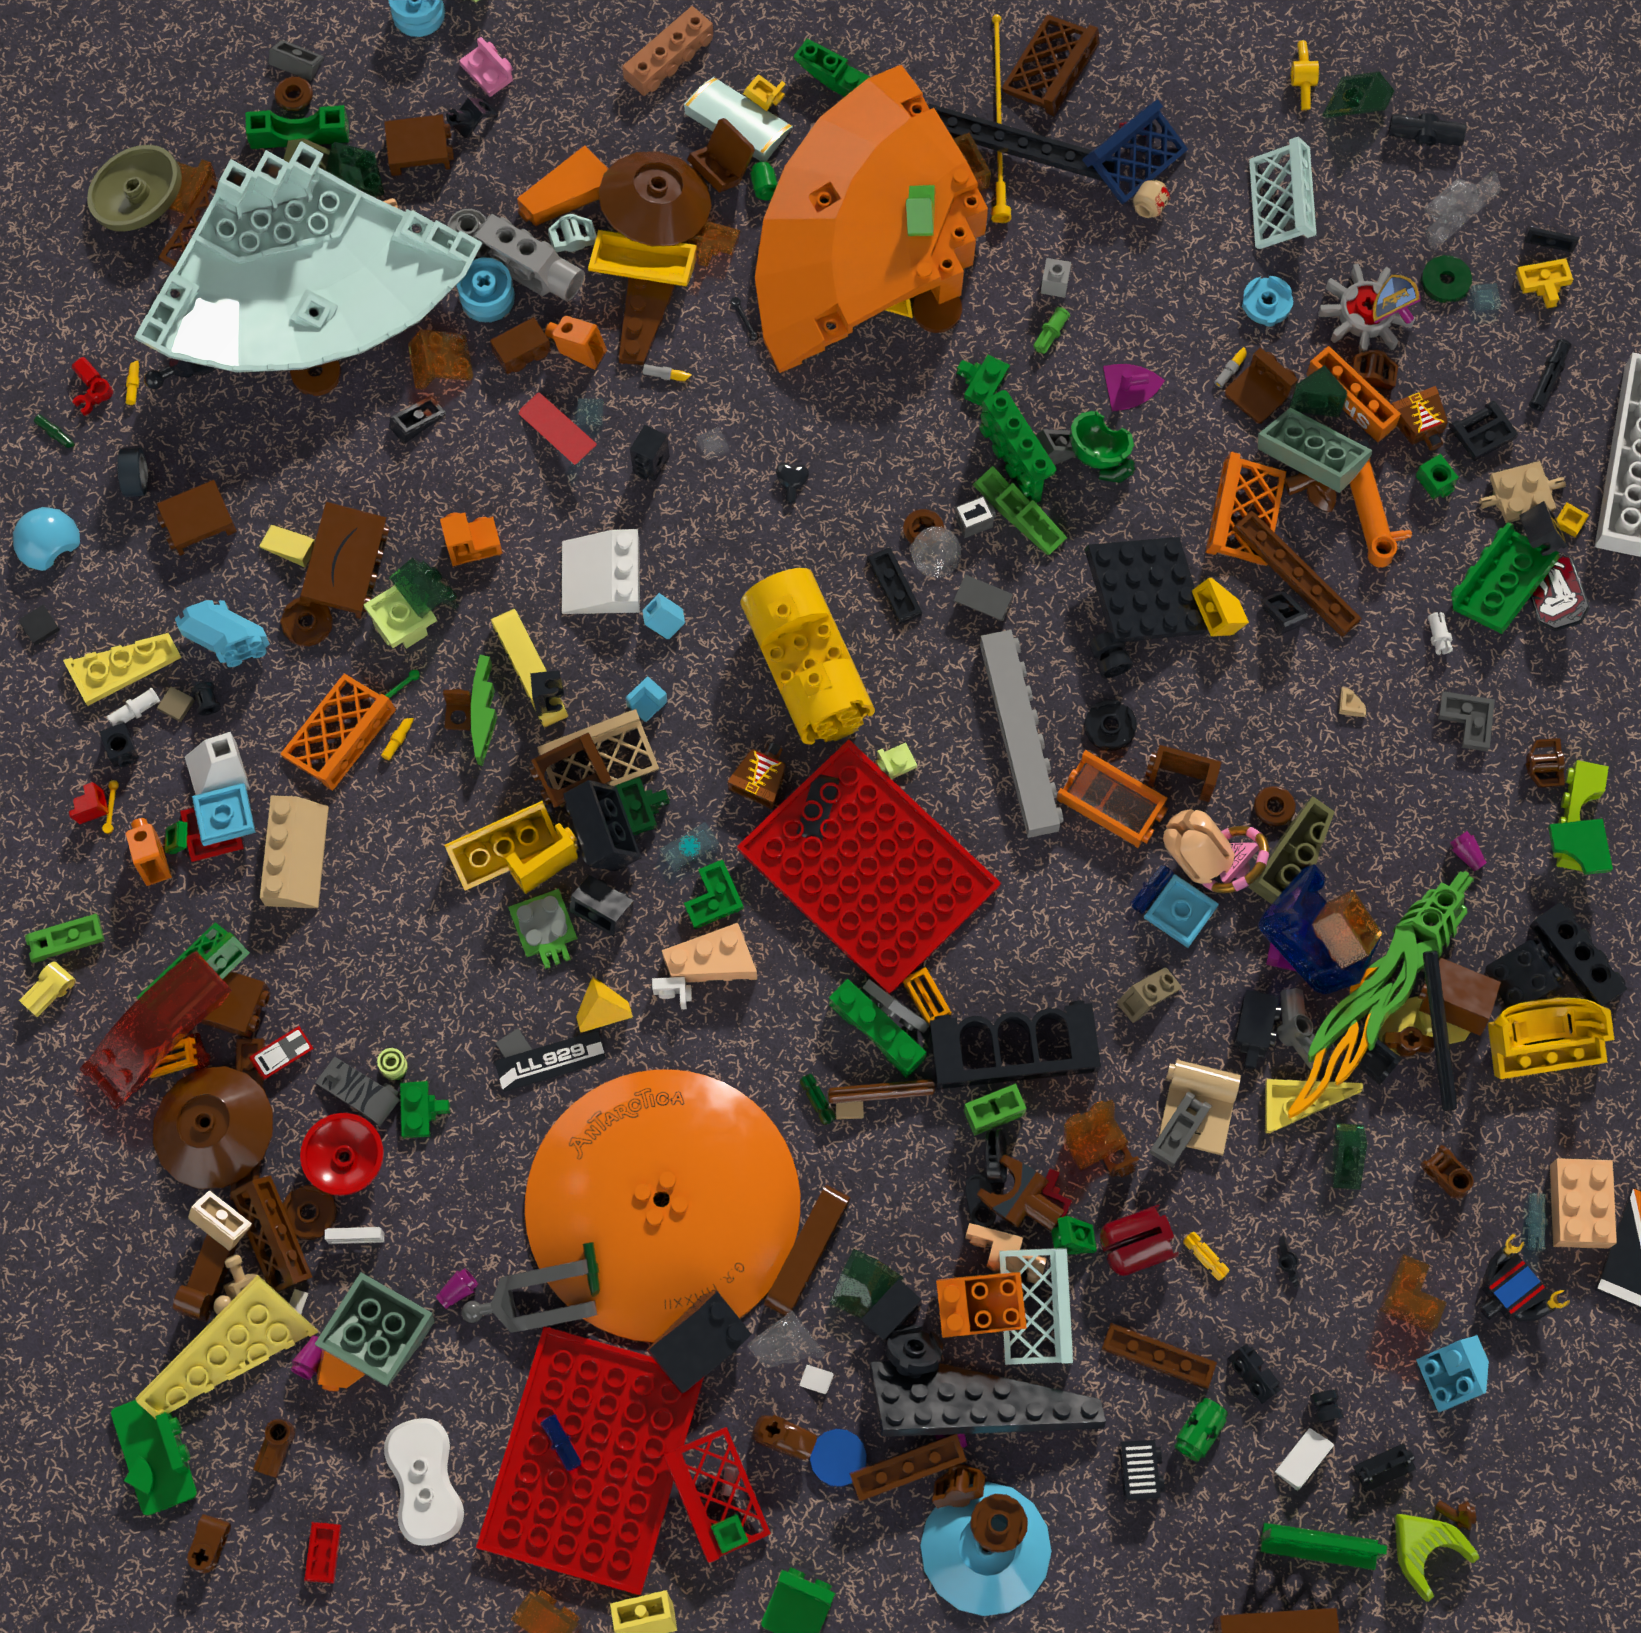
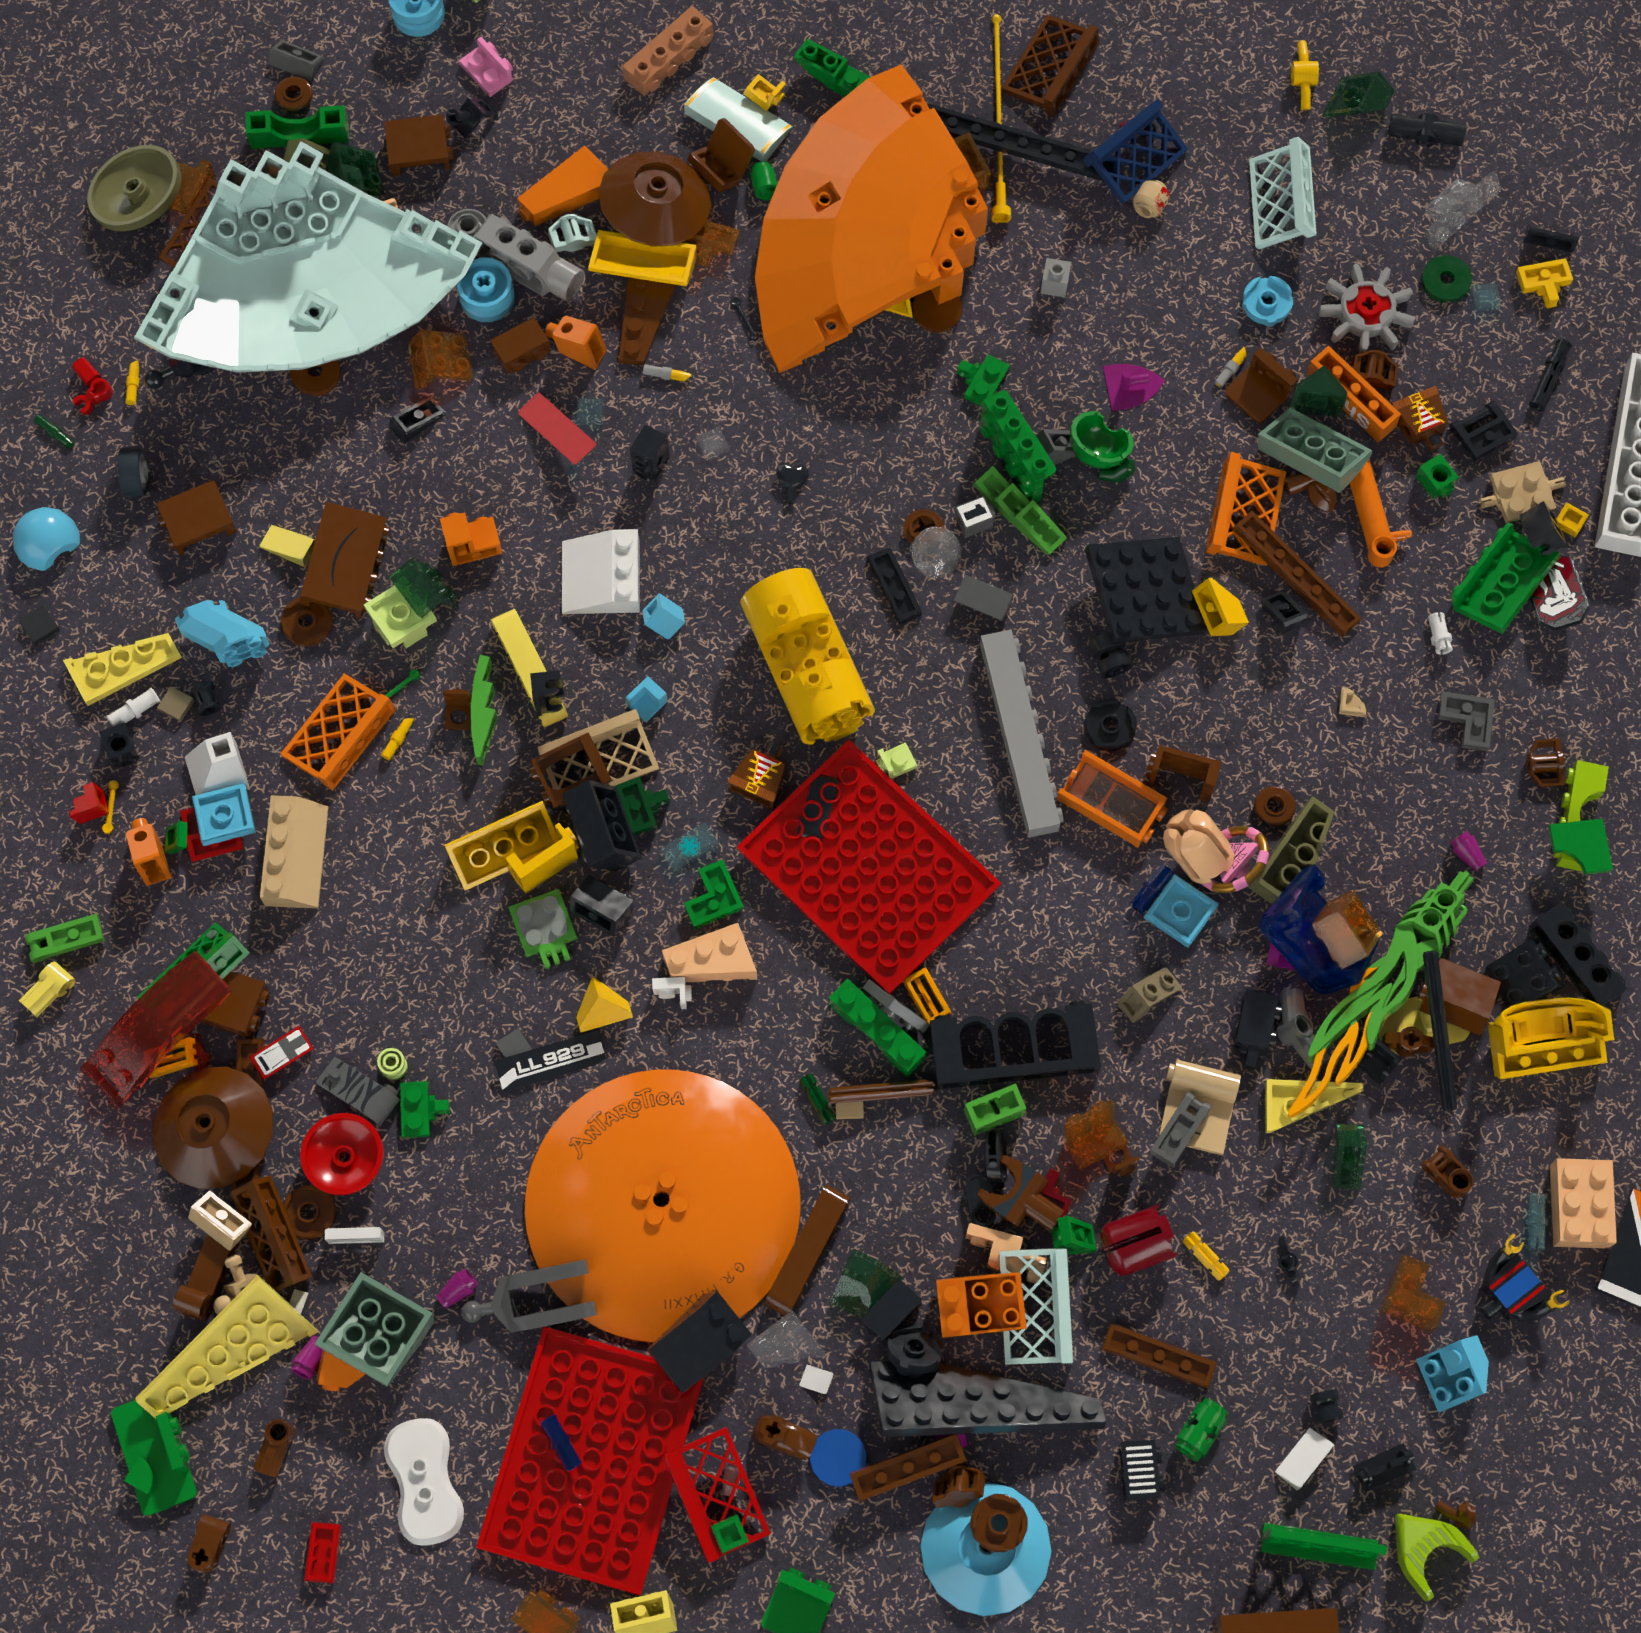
(593, 1268): dark green piece -> none
(921, 210): bright green slope -> none
(1051, 330): bright green axle -> none
(1246, 1363): black hinge -> none
(1395, 297): shield -> none

